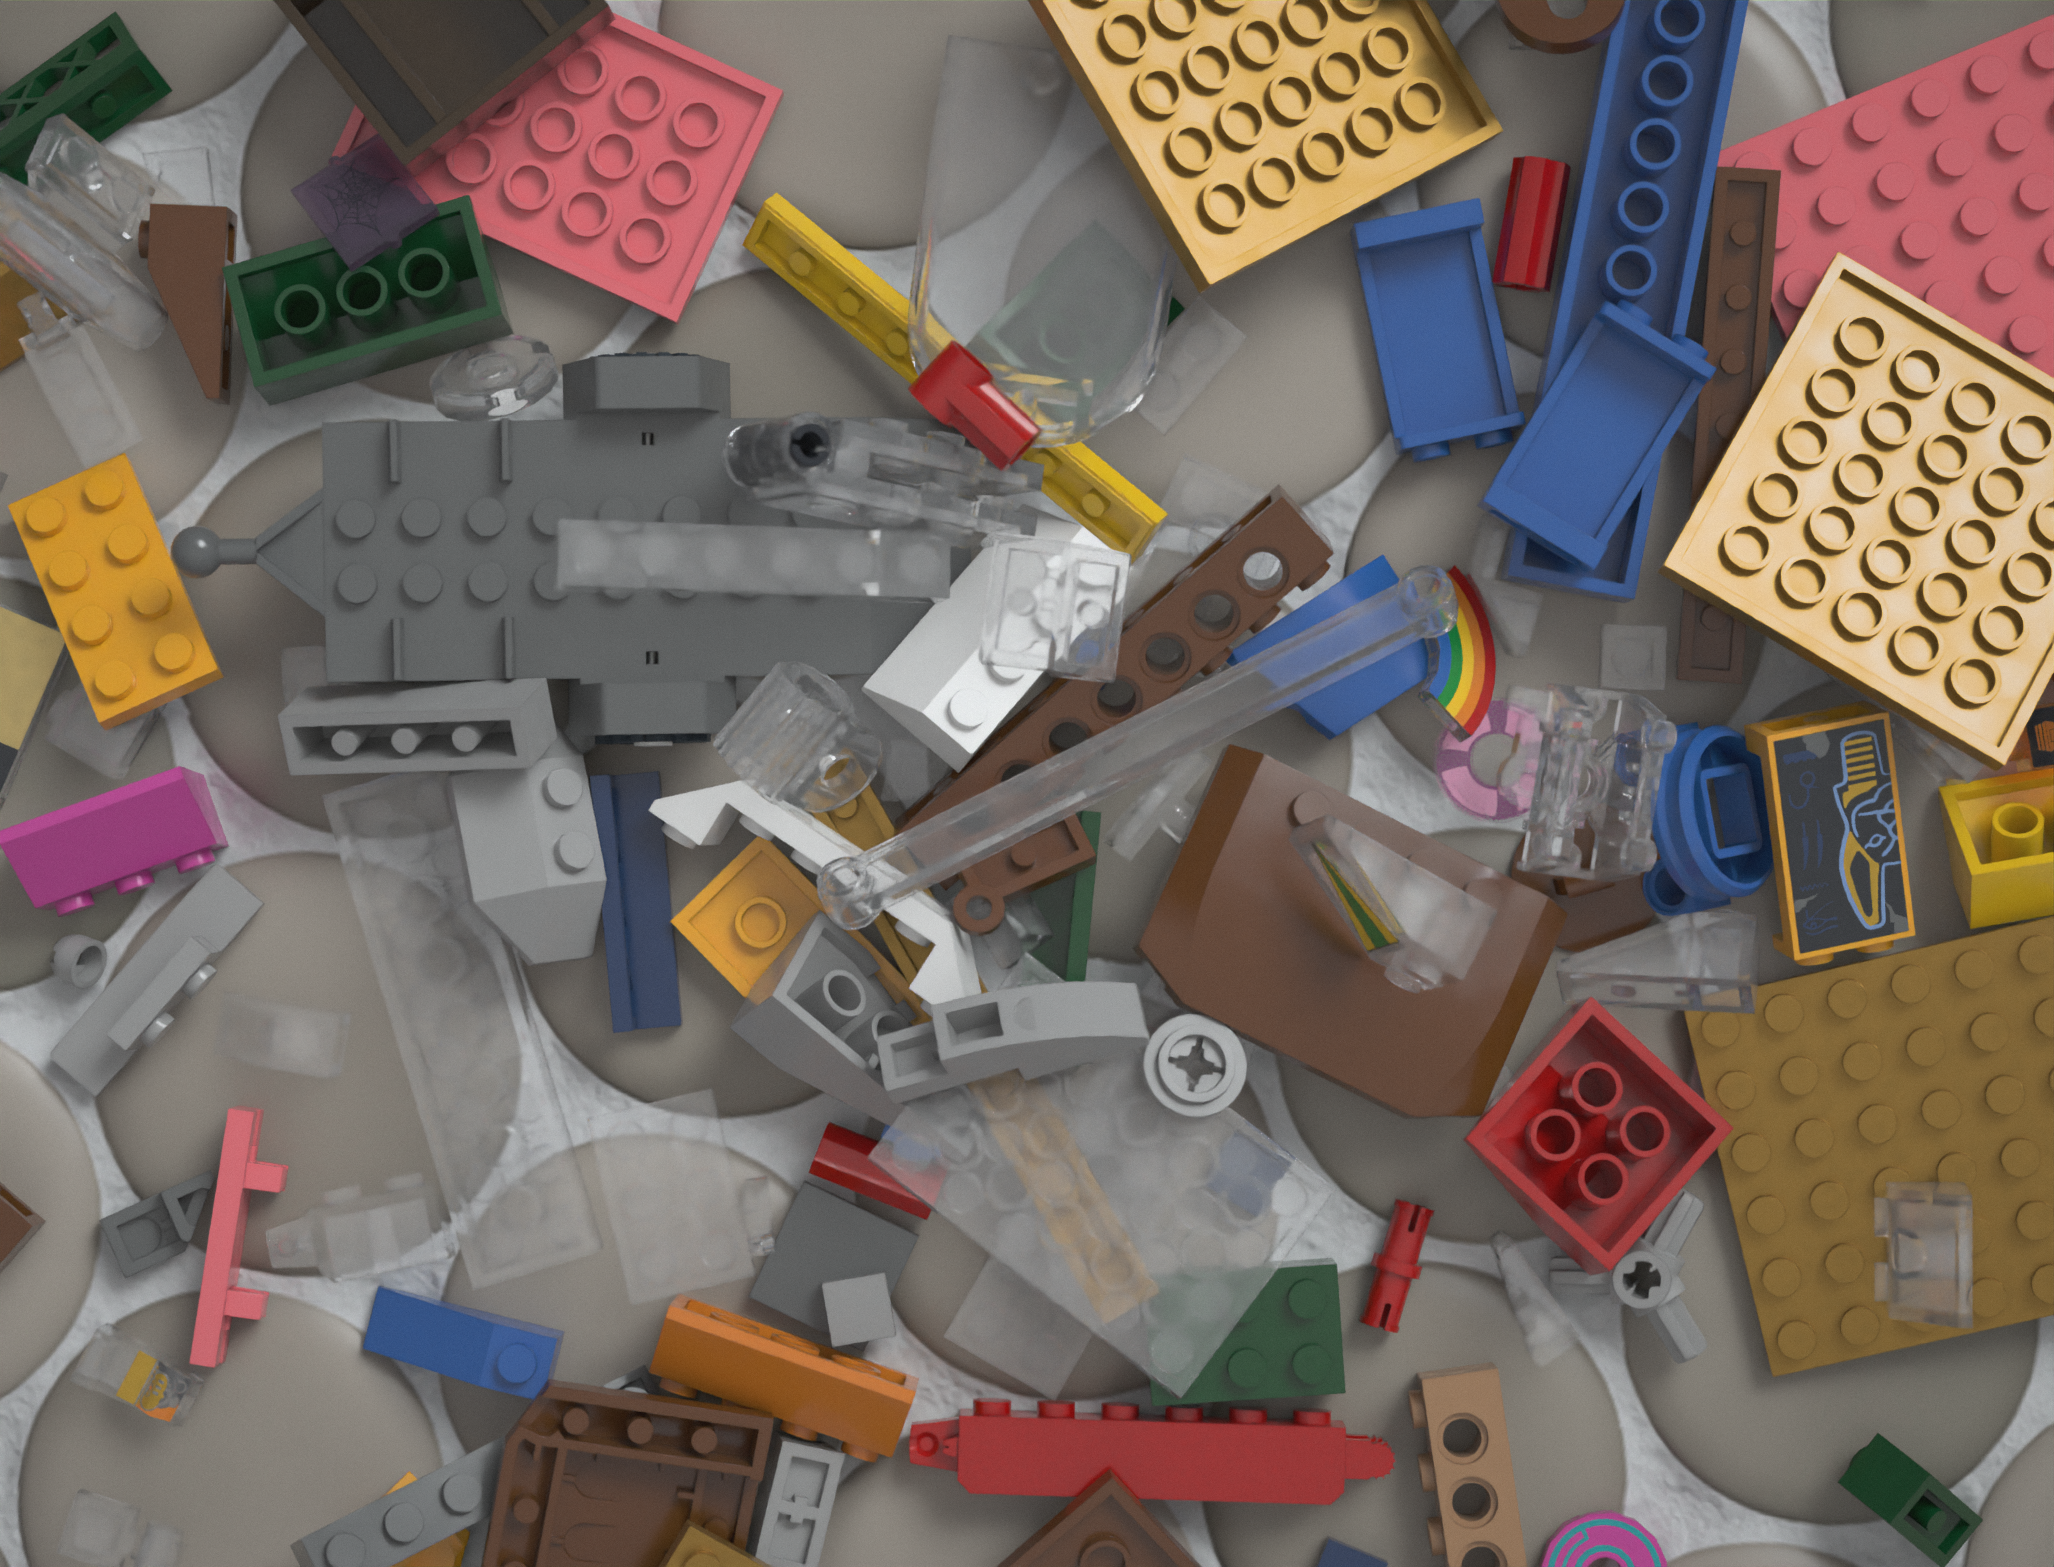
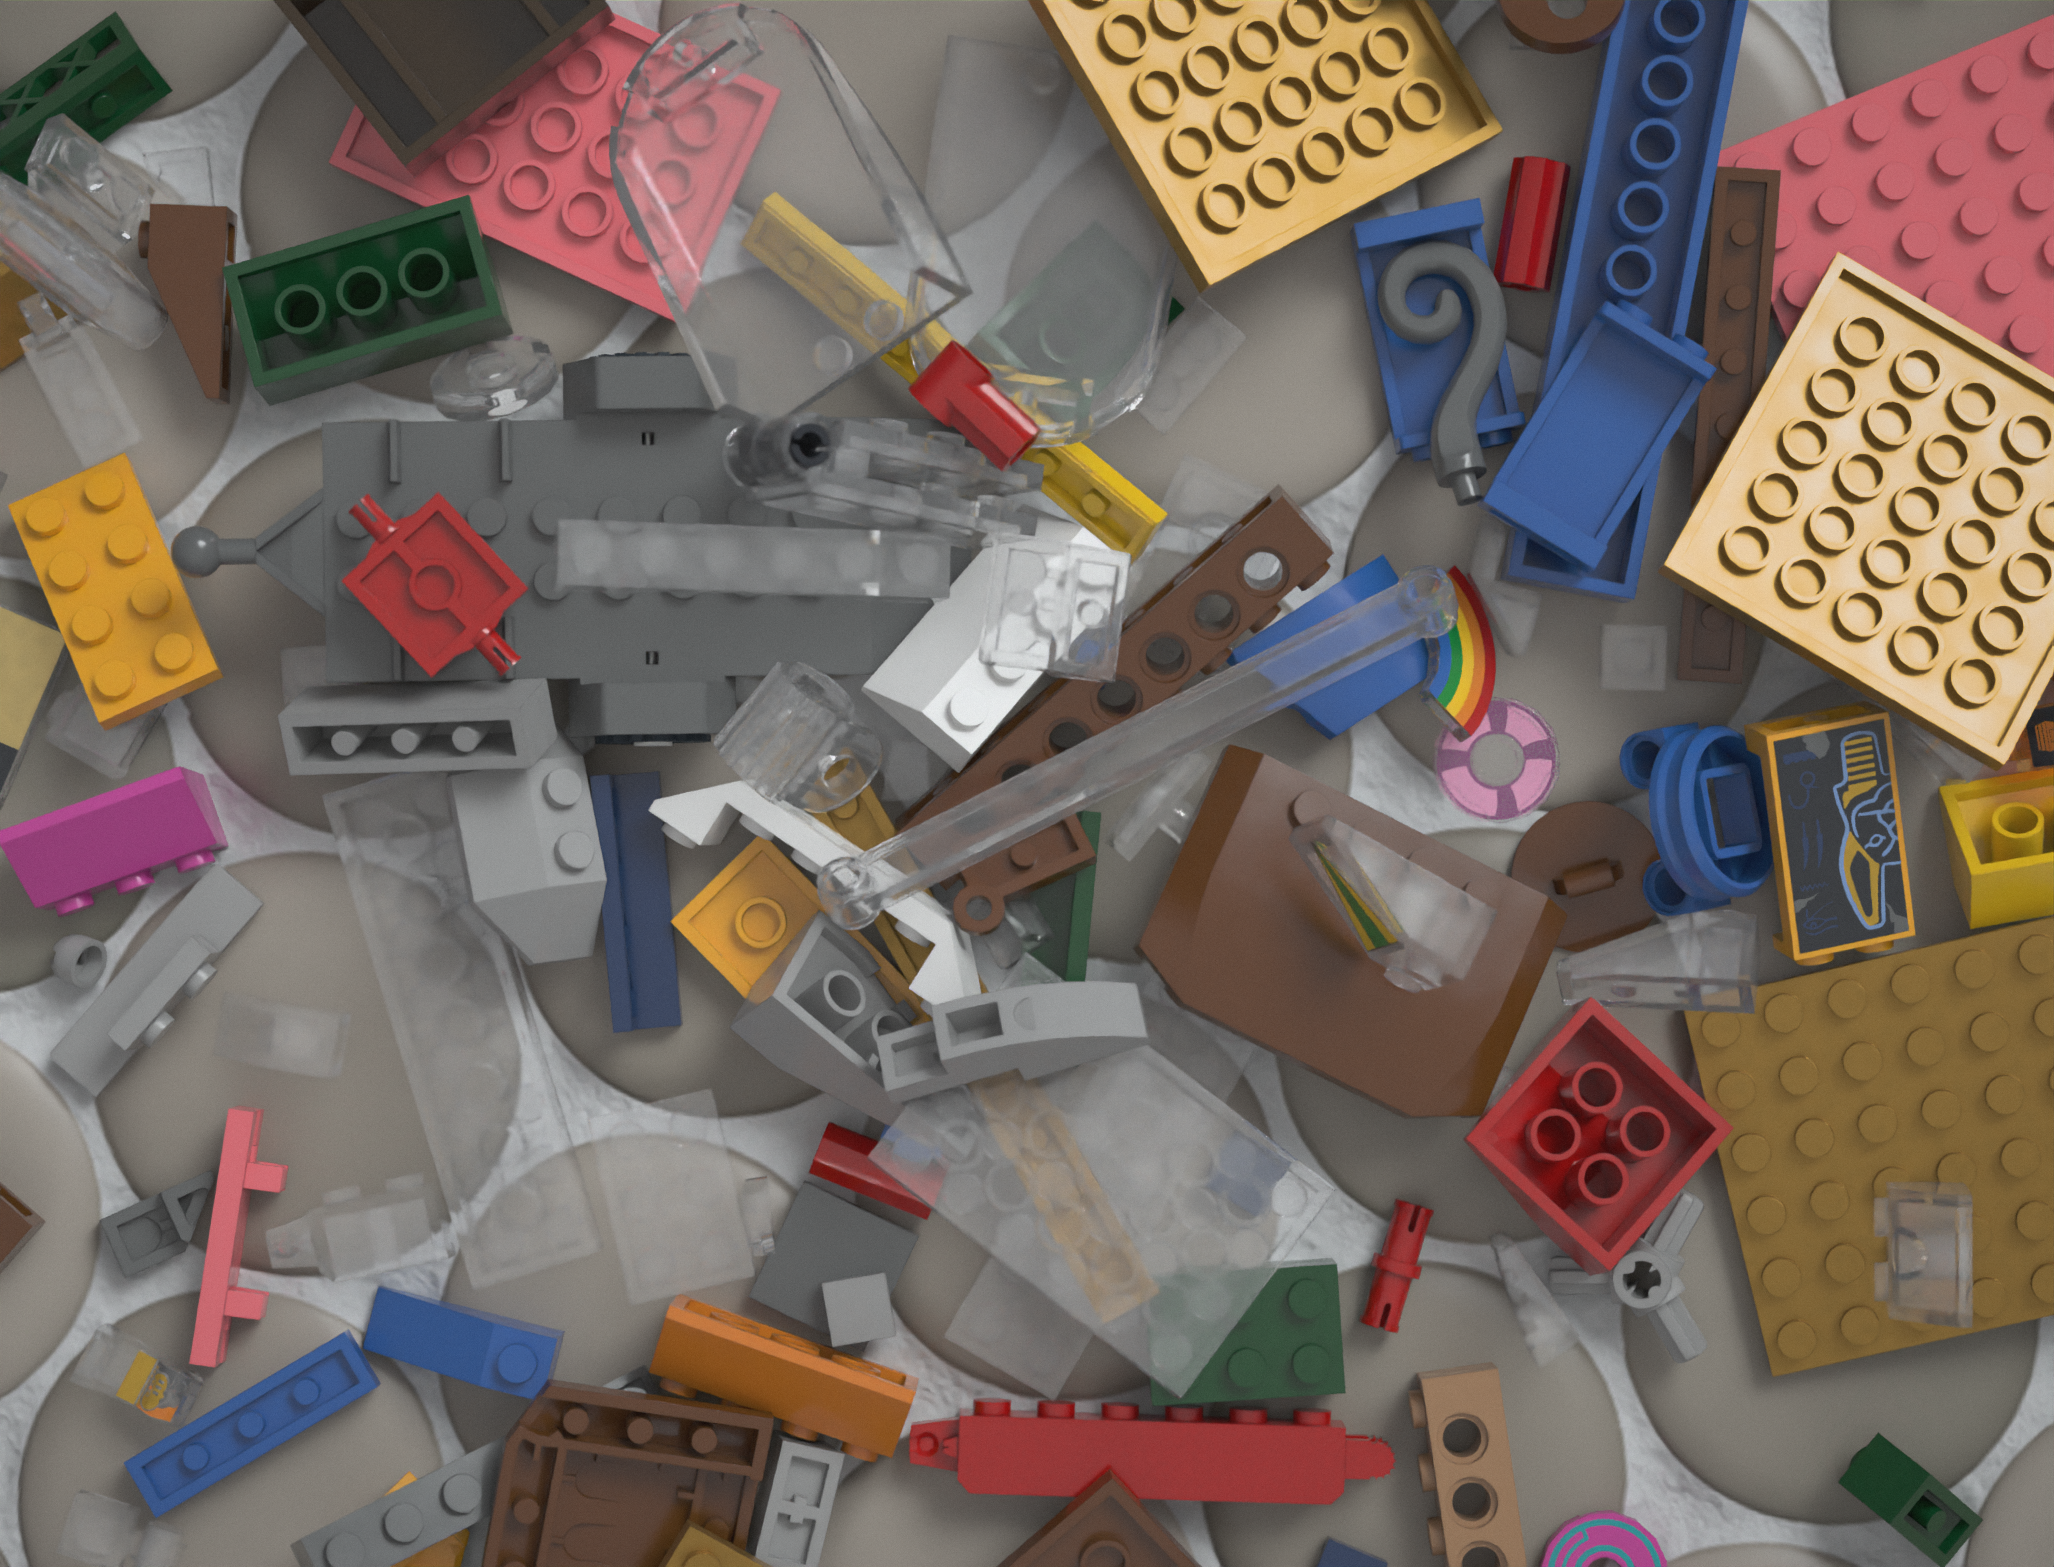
(252, 1423): none -> blue gear
(365, 202): clear purple piece -> none
(434, 585): none -> red plate
(773, 211): none -> clear windscreen
(1218, 1050): light grey gear -> none
(1453, 431): none -> dark grey plant
(1518, 771): clear leg -> none
(1619, 790): clear piece -> none

